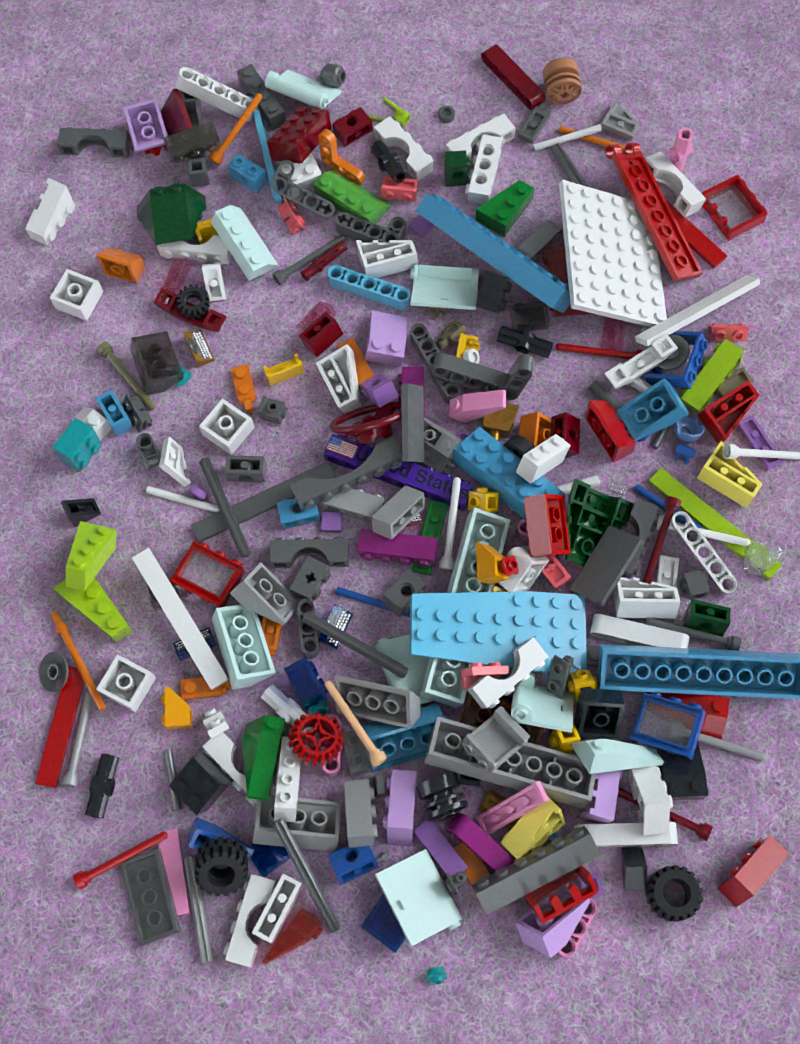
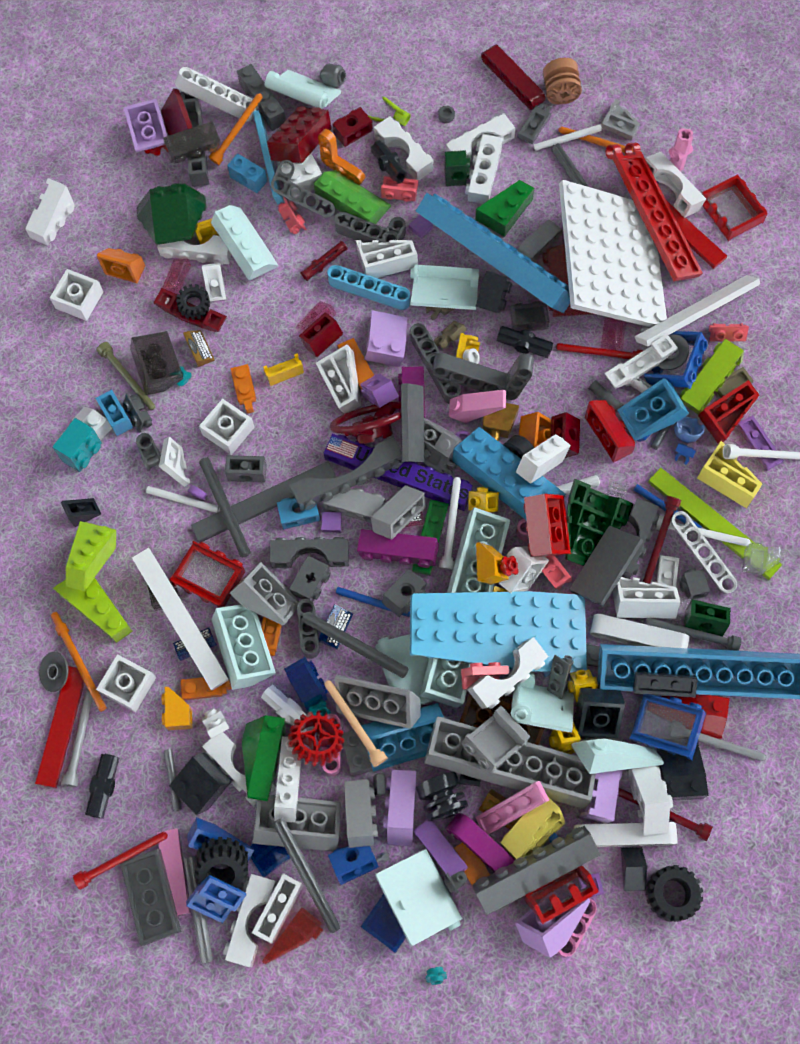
(74, 140): dark grey arch -> none
(215, 898): none -> blue slope
(276, 415): dark grey brick -> none
(281, 275): dark grey piece -> none
(665, 684): none -> black tile
(754, 870): wedge -> none

